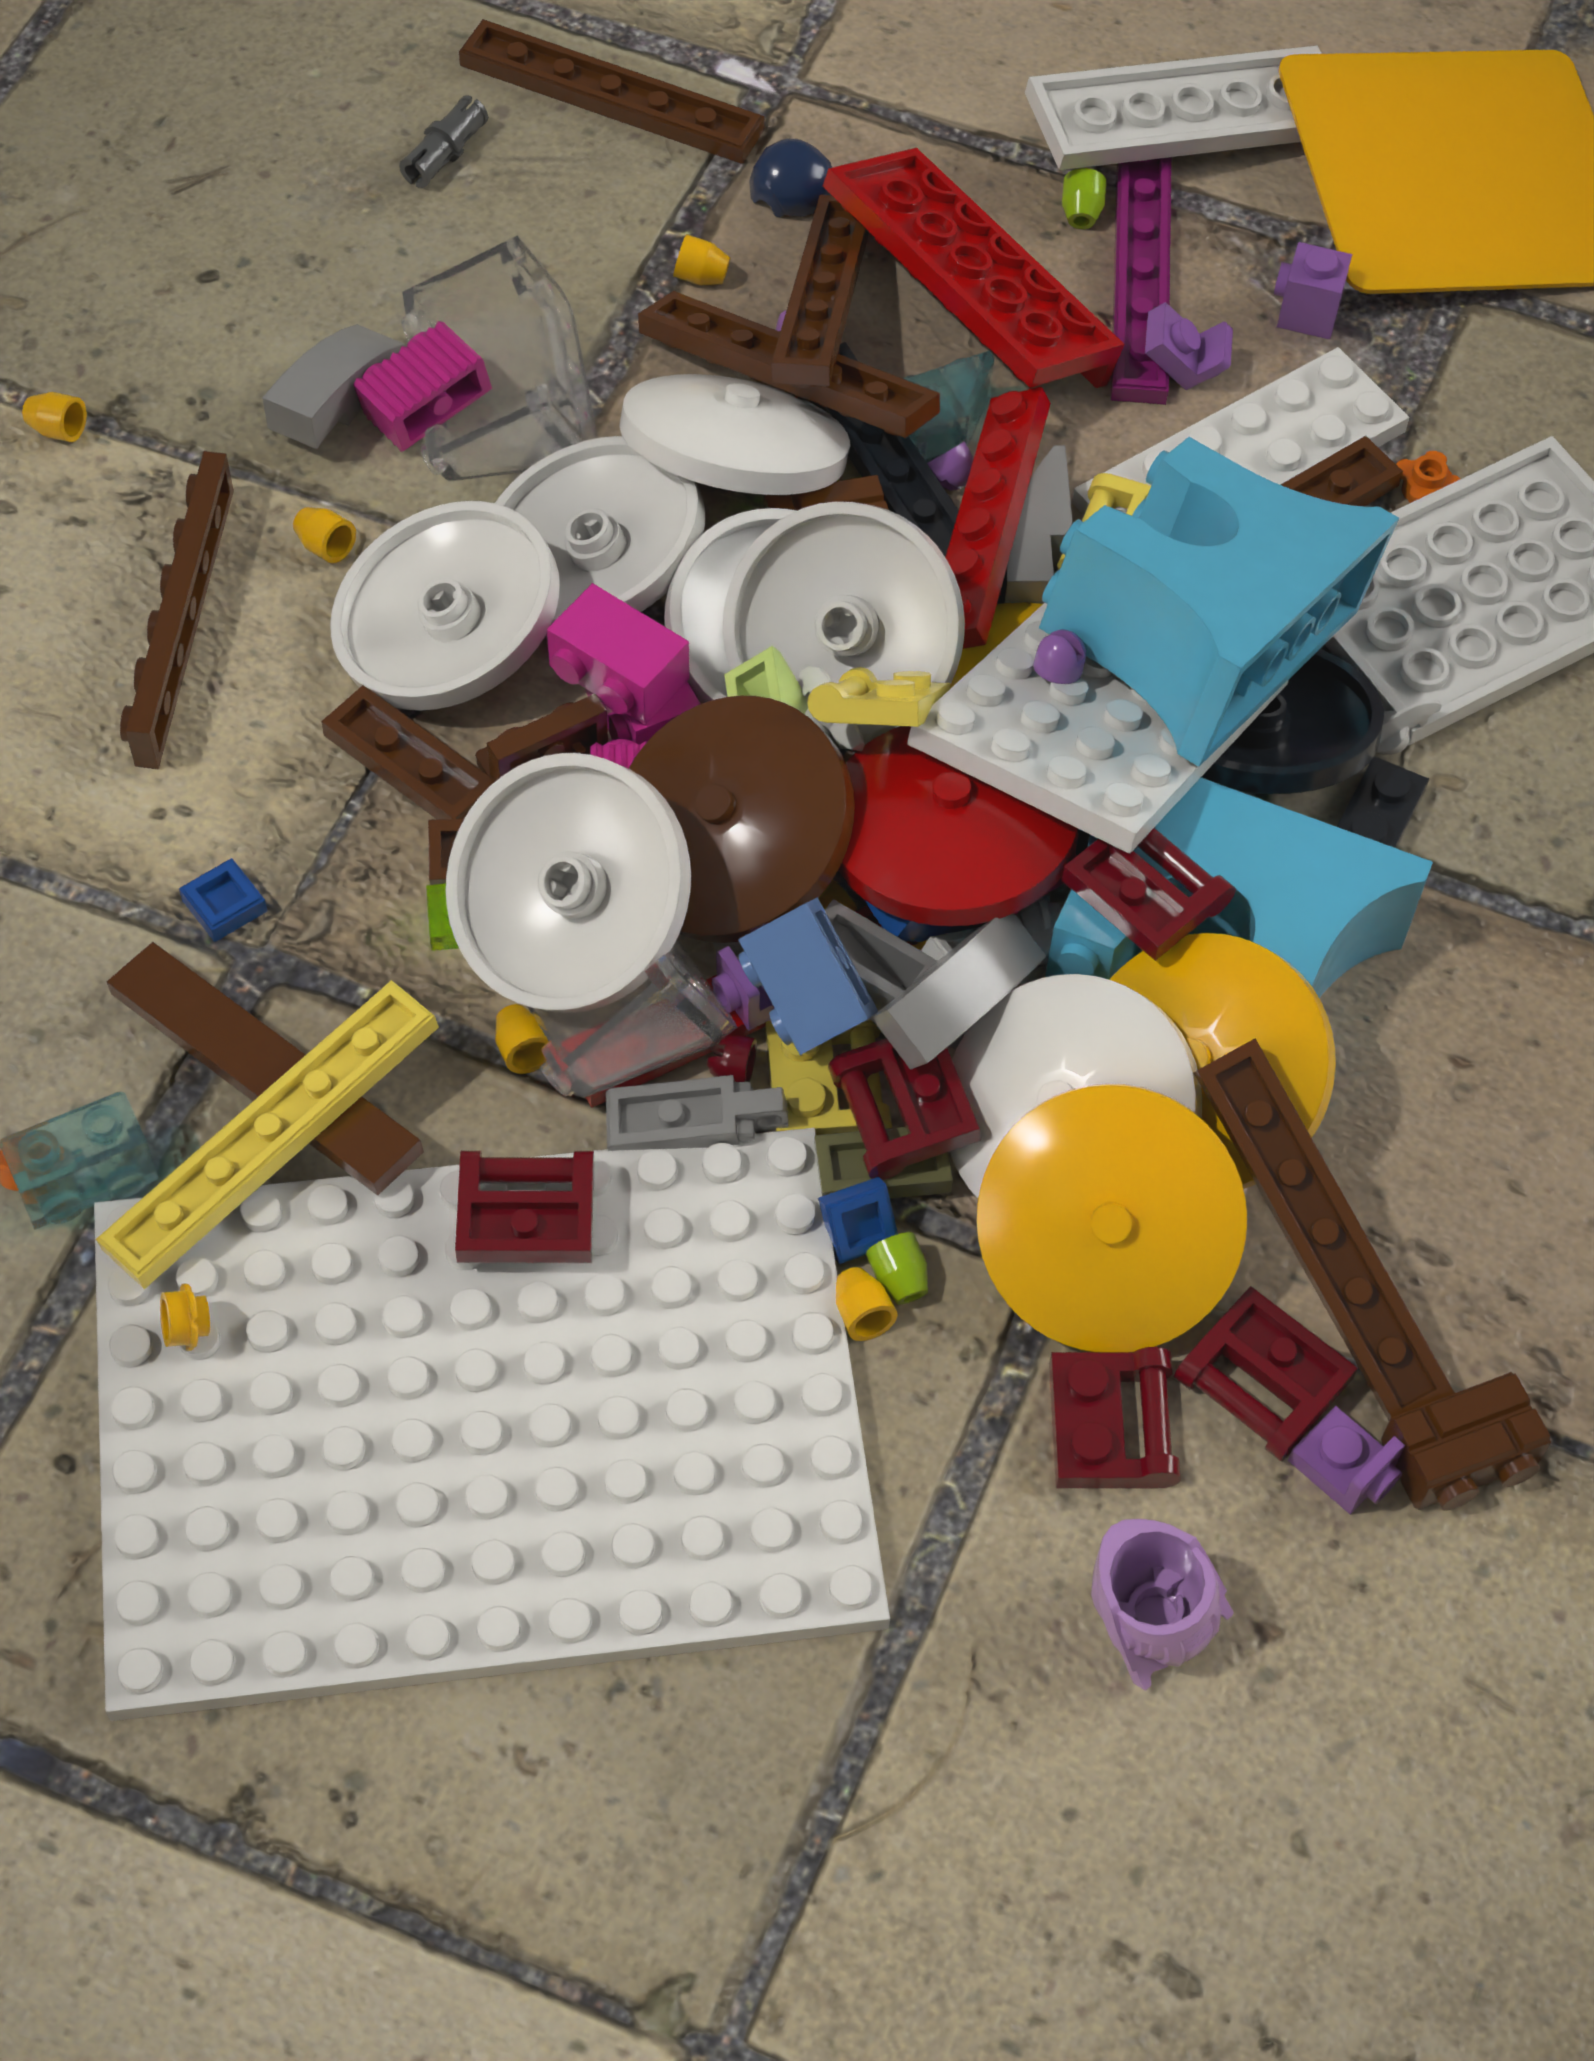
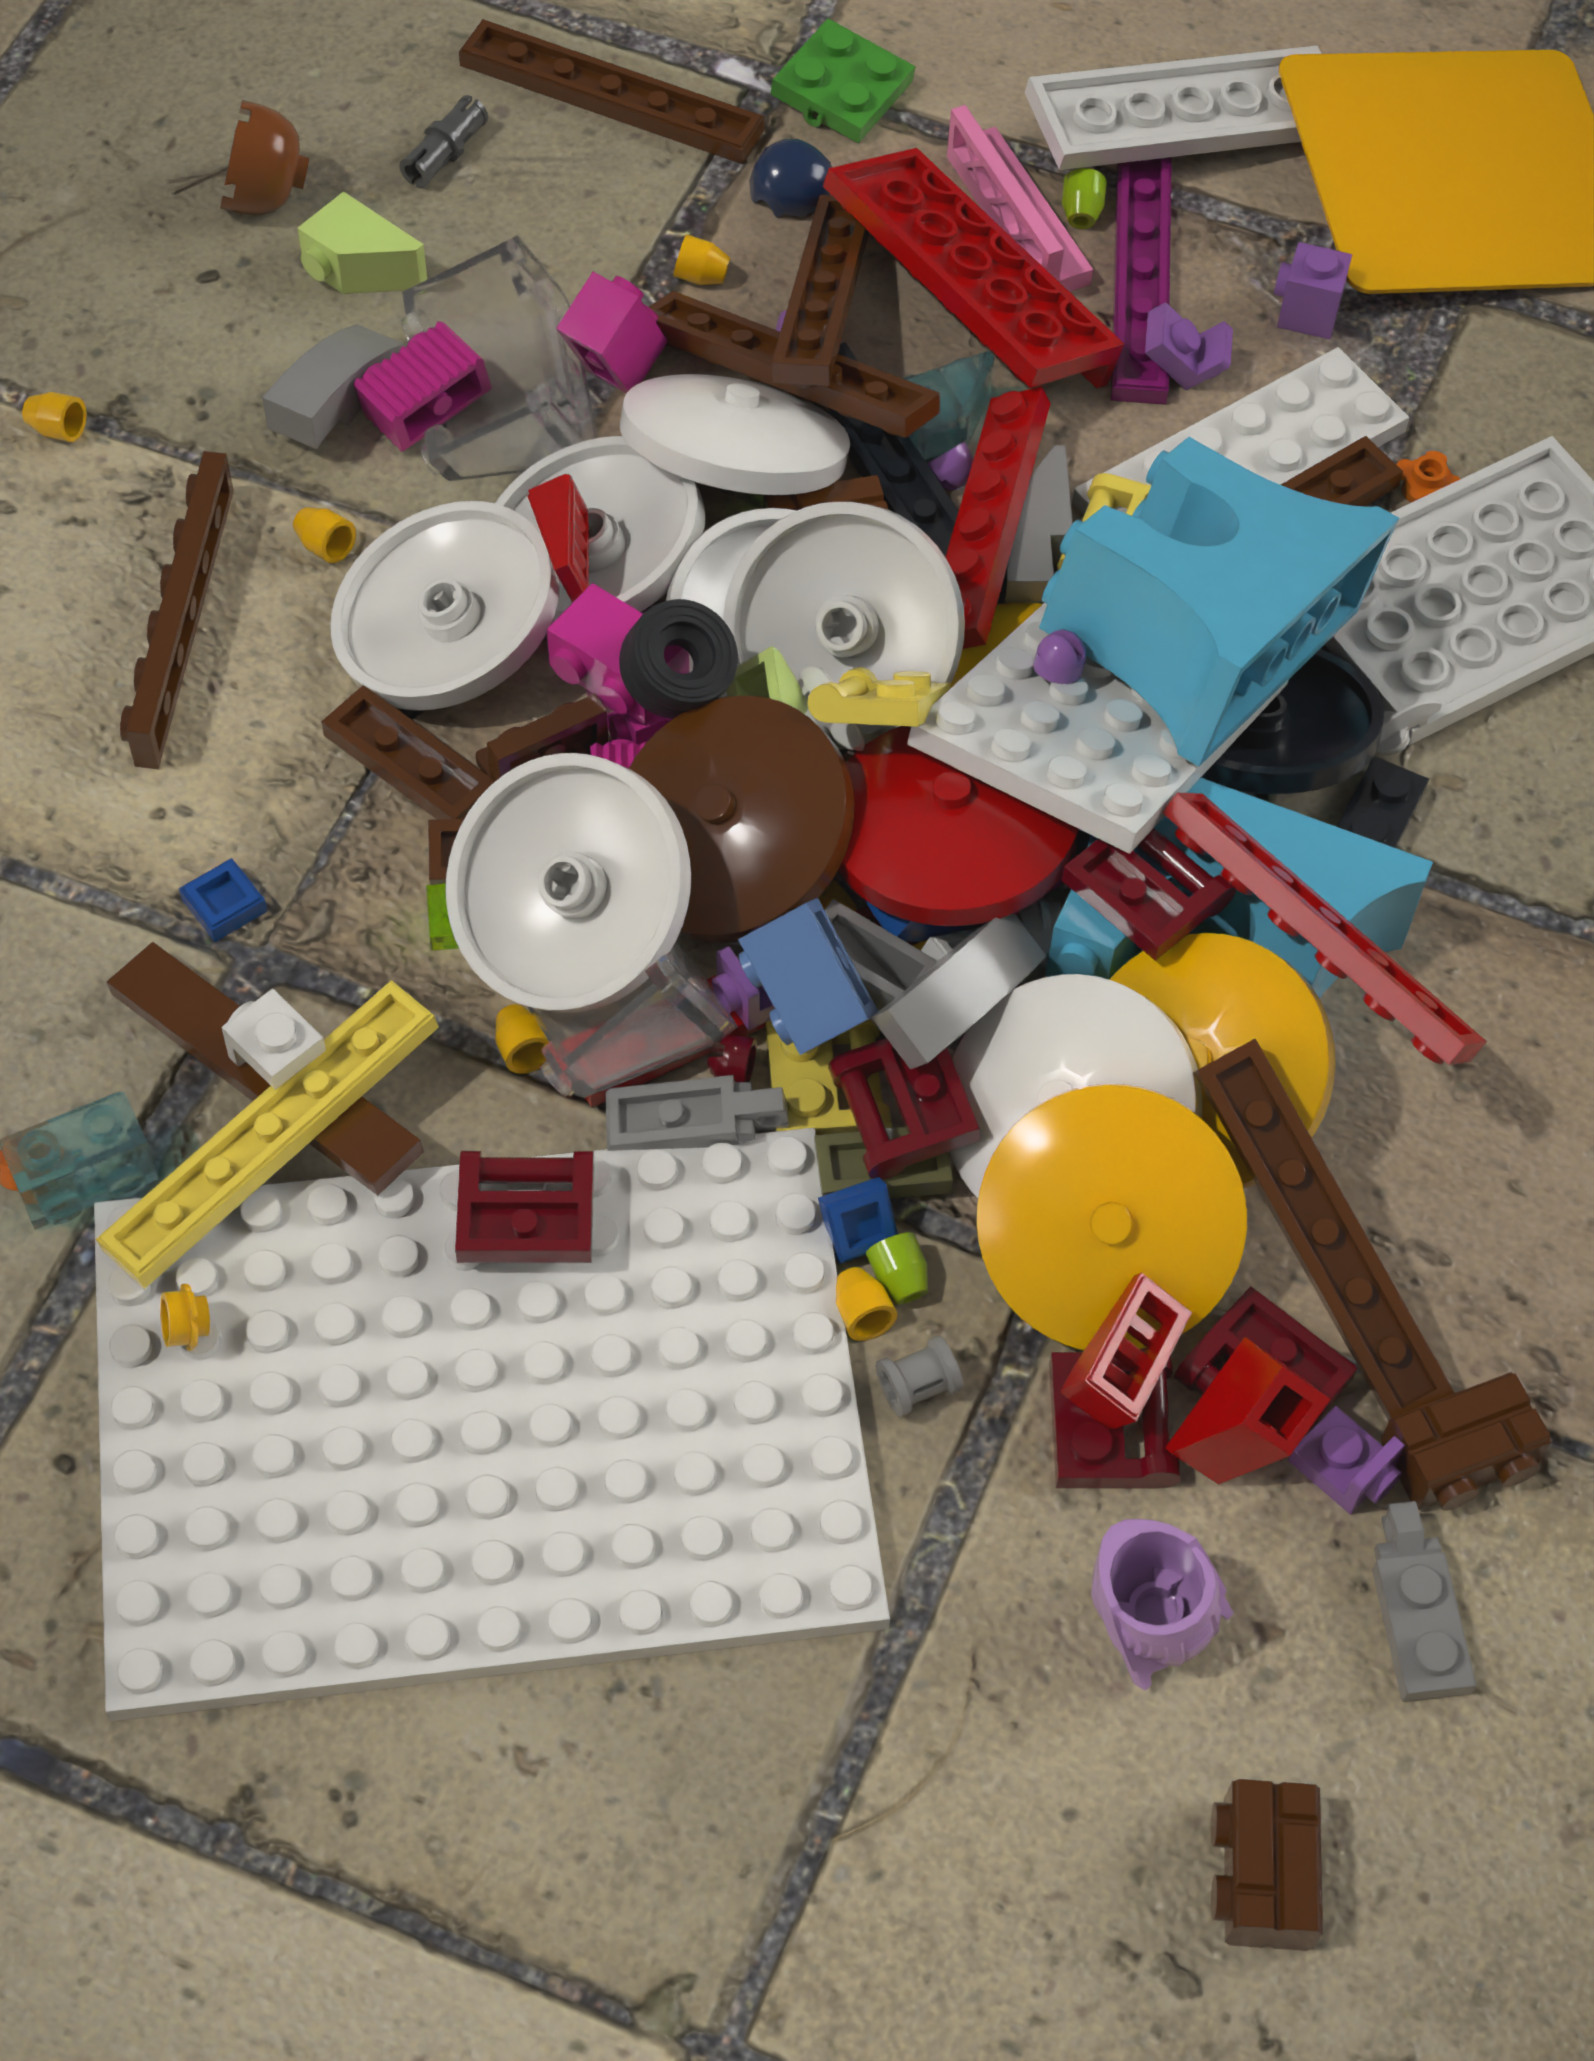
(263, 162): none -> dark orange cylinder
(271, 1038): none -> white bracket
(359, 249): none -> yellowish green slope
(565, 531): none -> red slope
(613, 331): none -> dark pink brick
(701, 635): none -> black tyre
(842, 80): none -> bright green plate
(919, 1376): none -> light grey bush
(1013, 199): none -> bright pink fence
(1100, 1385): none -> red slope
(1247, 1416): none -> red slope
(1269, 1865): none -> reddish brown brick
(1340, 945): none -> red plate
(1420, 1610): none -> light grey hinge

